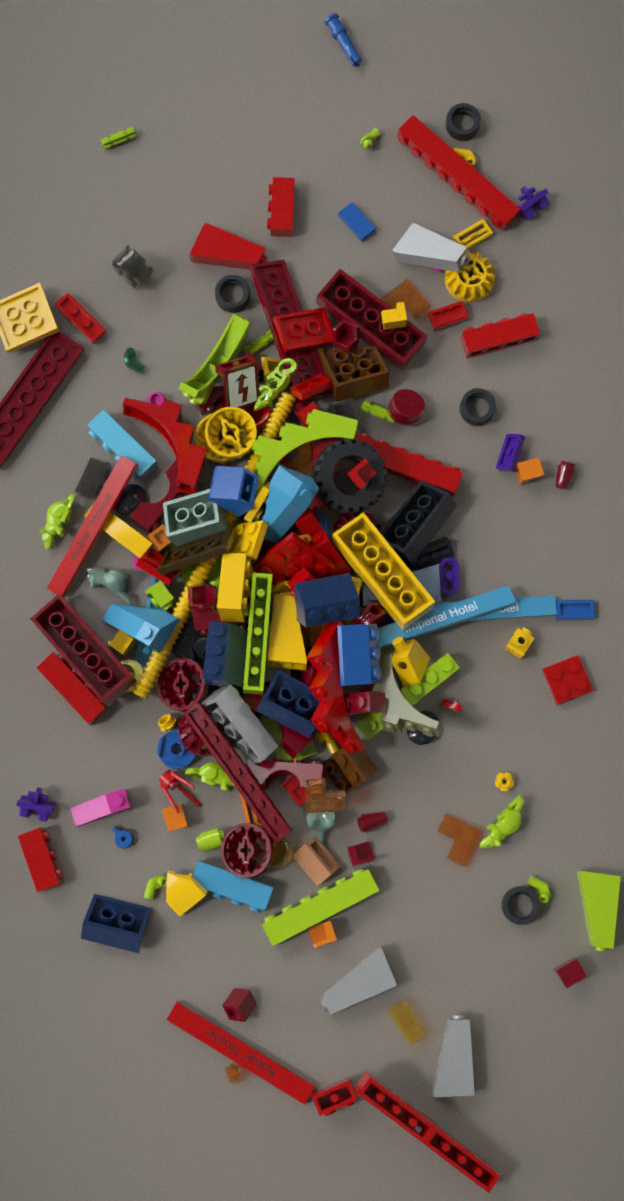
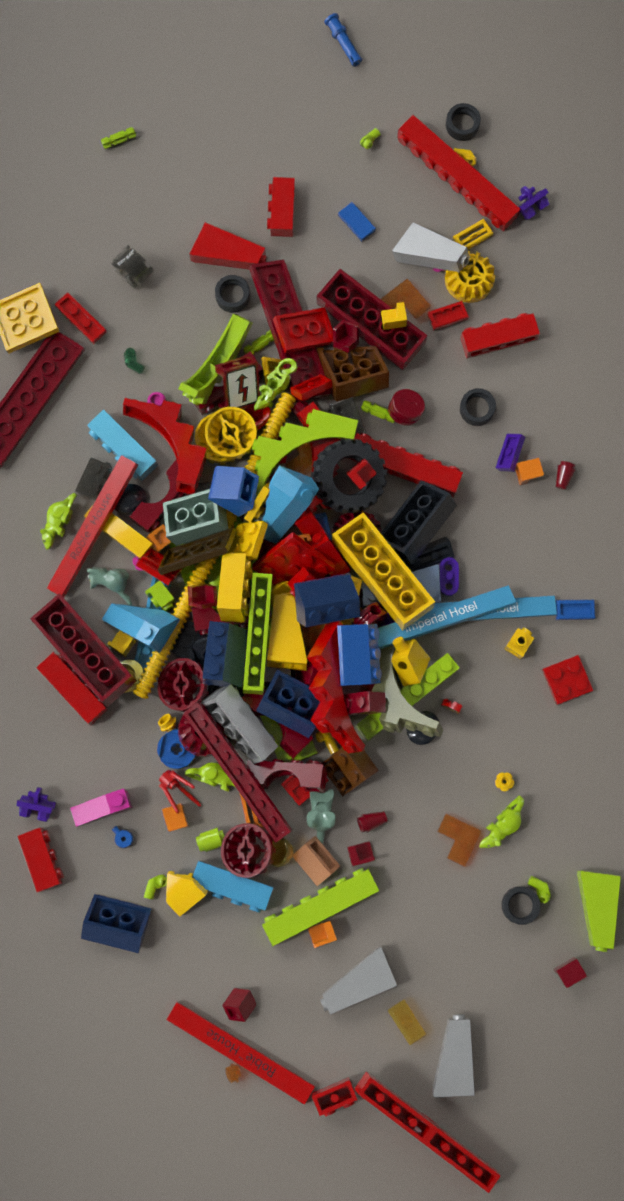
(321, 801): clear orange plate -> none

